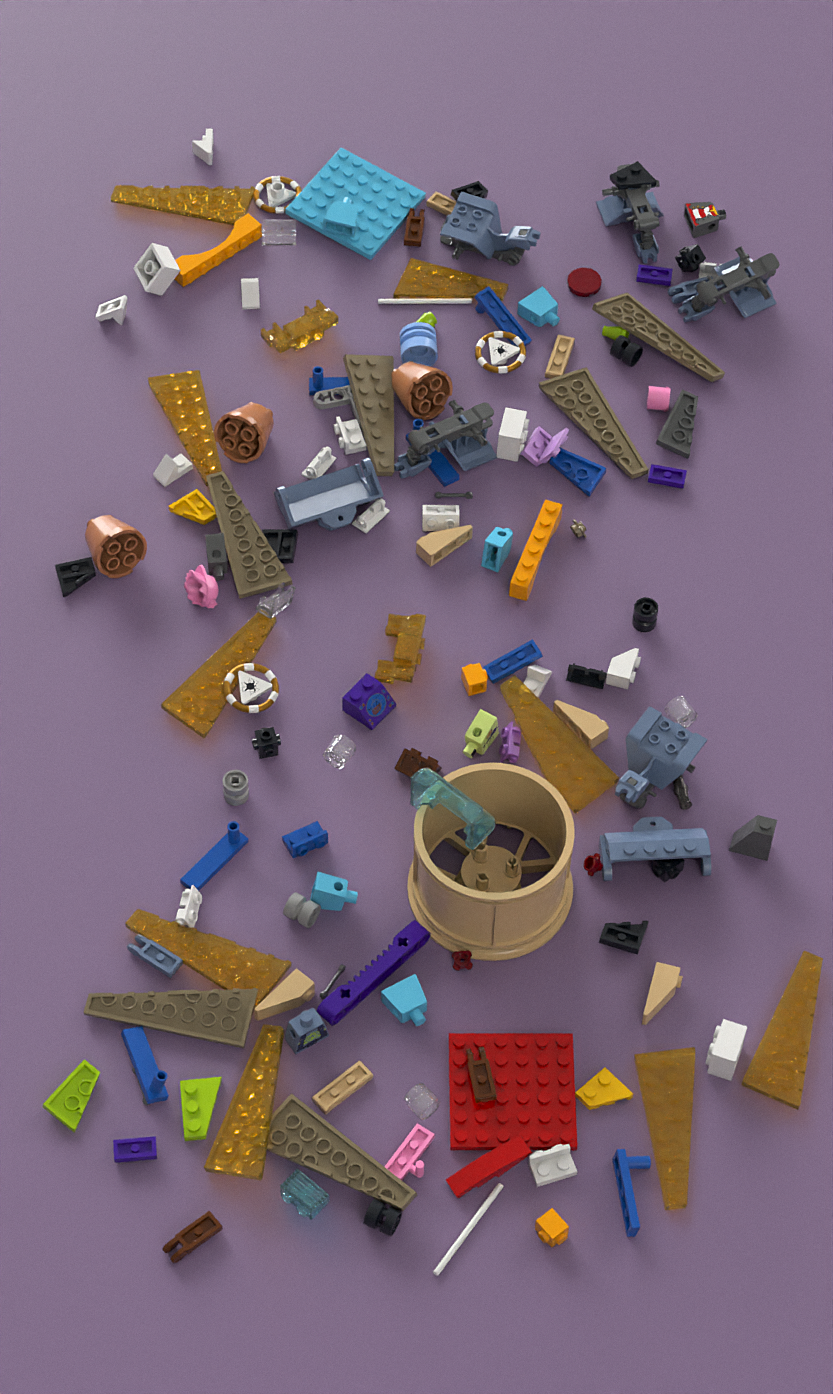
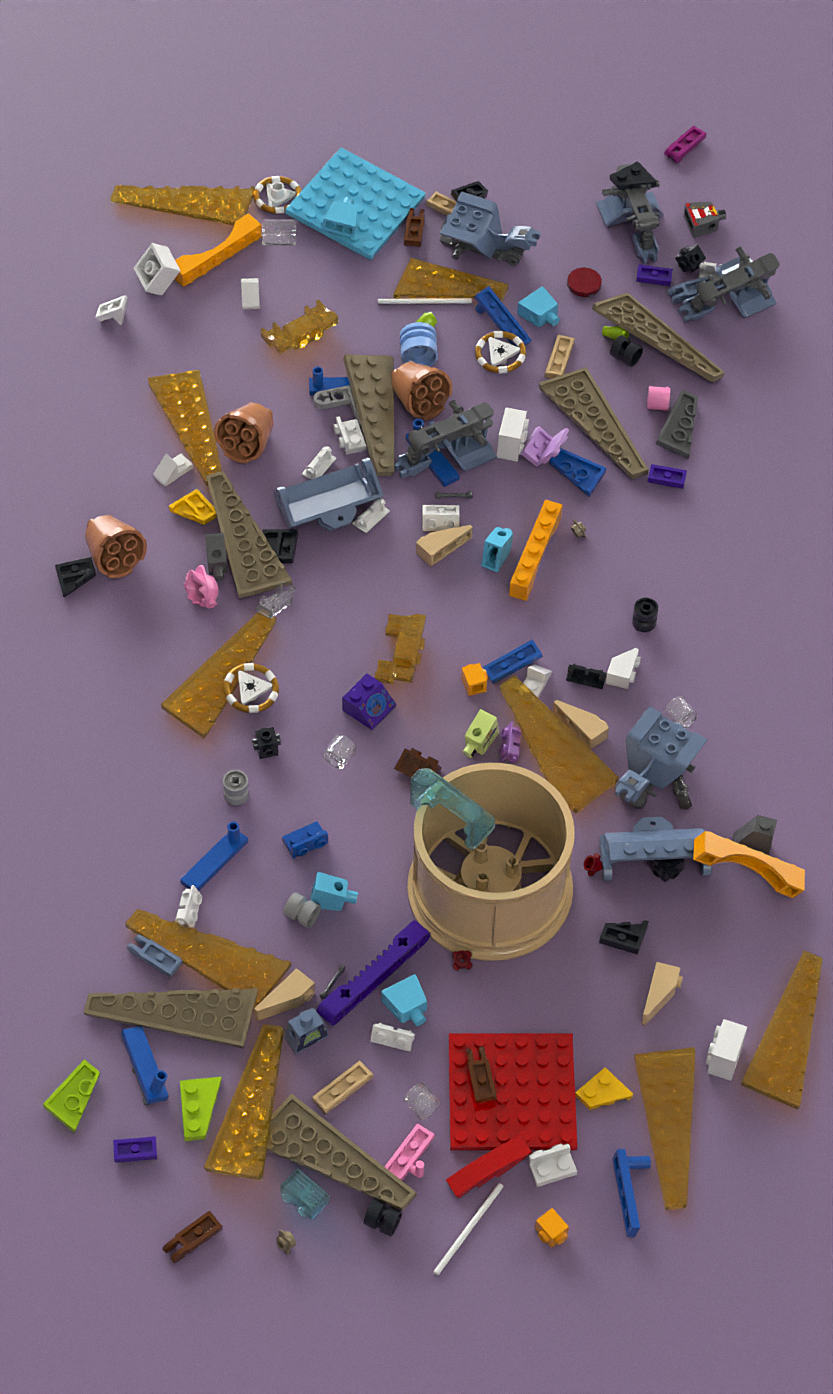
(204, 148): white slope -> none
(285, 1241): none -> dark tan plate
(387, 1036): none -> white hinge
(685, 144): none -> magenta plate
(782, 876): none -> light orange arch

